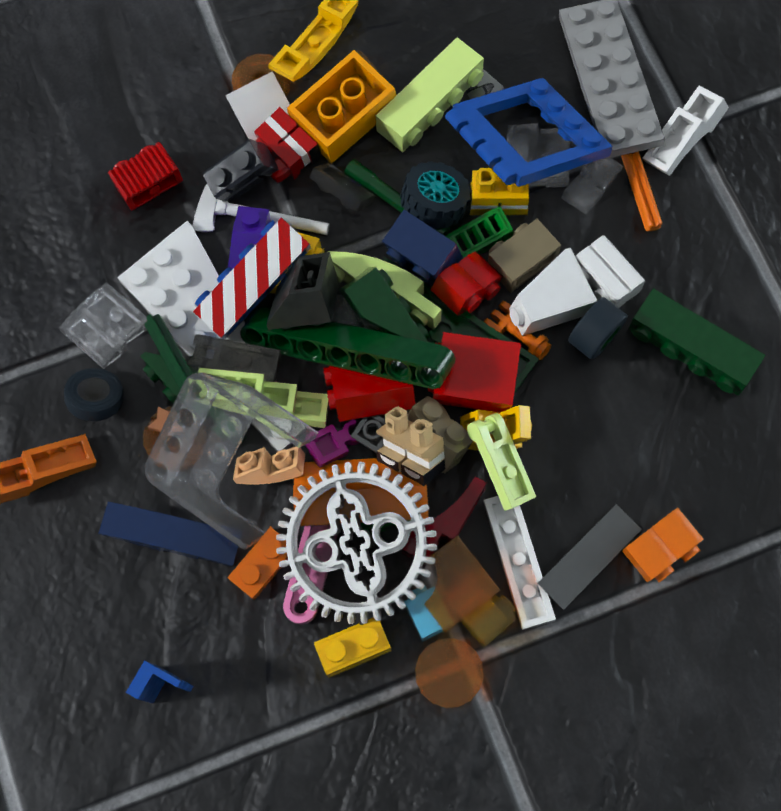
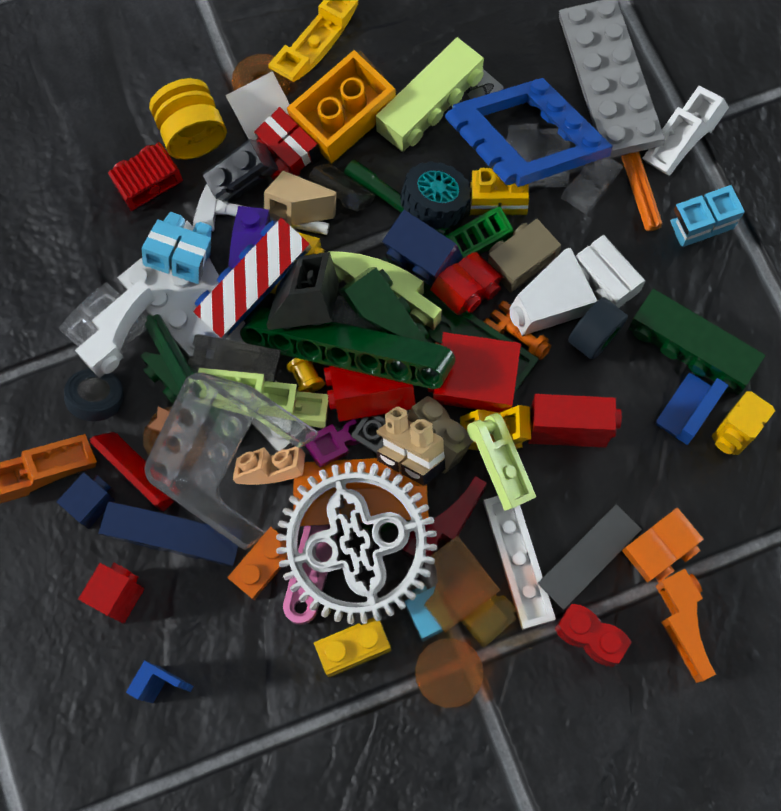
(86, 499): none -> dark blue brick
(103, 348): none -> white slope
(112, 591): none -> red brick
(131, 466): none -> red slope
(178, 248): none -> medium azure hips
(187, 118): none -> yellow wheel
(299, 200): none -> tan slope
(305, 375): none -> yellow bush
(574, 420): none -> red brick
(600, 640): none -> red brick
(681, 596): none -> orange slope
(690, 407): none -> blue panel
(706, 215): none -> medium azure hips
(742, 423): none -> yellow brick

